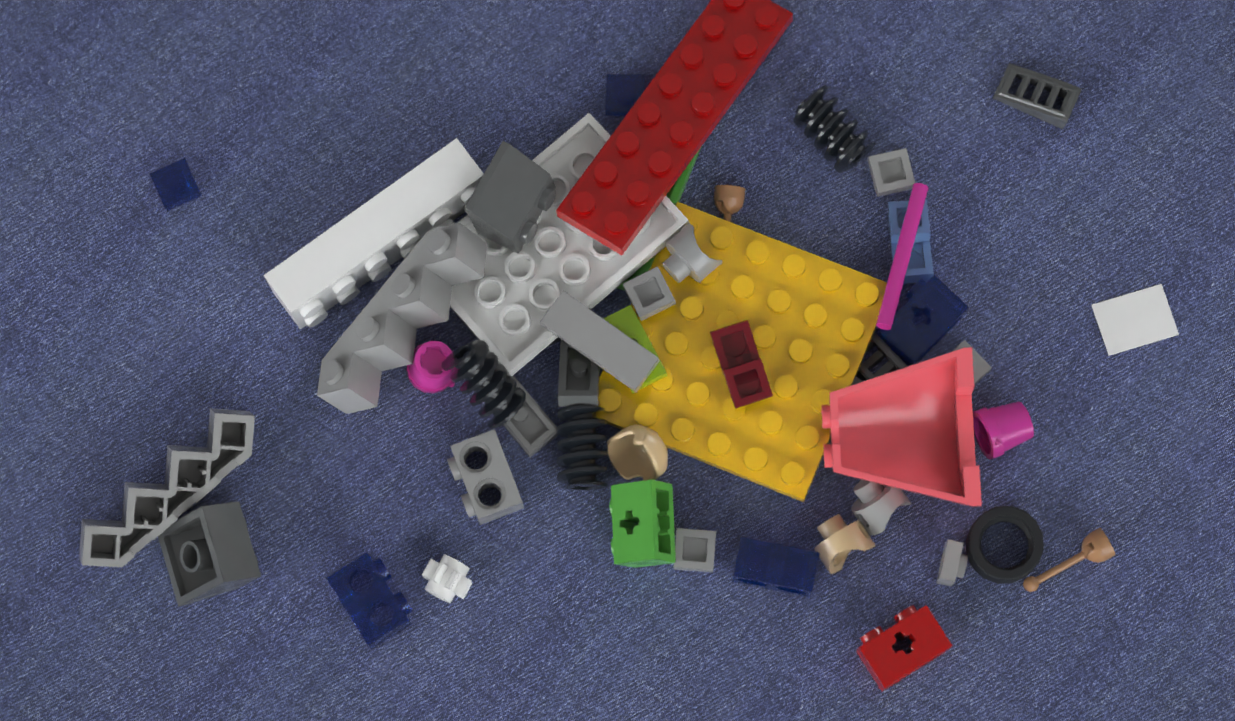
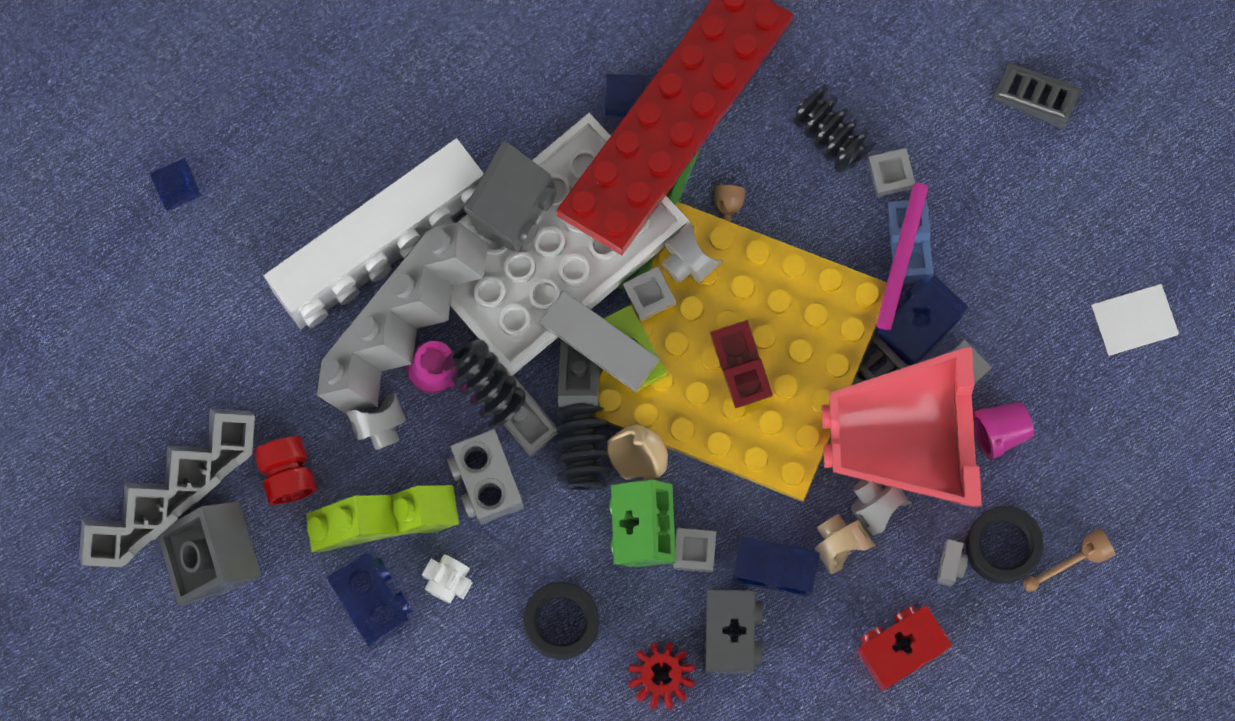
(286, 475): none -> red wheel
(380, 423): none -> light grey piece
(382, 516): none -> lime arch
(546, 594): none -> black tyre
(647, 675): none -> red gear
(721, 610): none -> dark grey brick

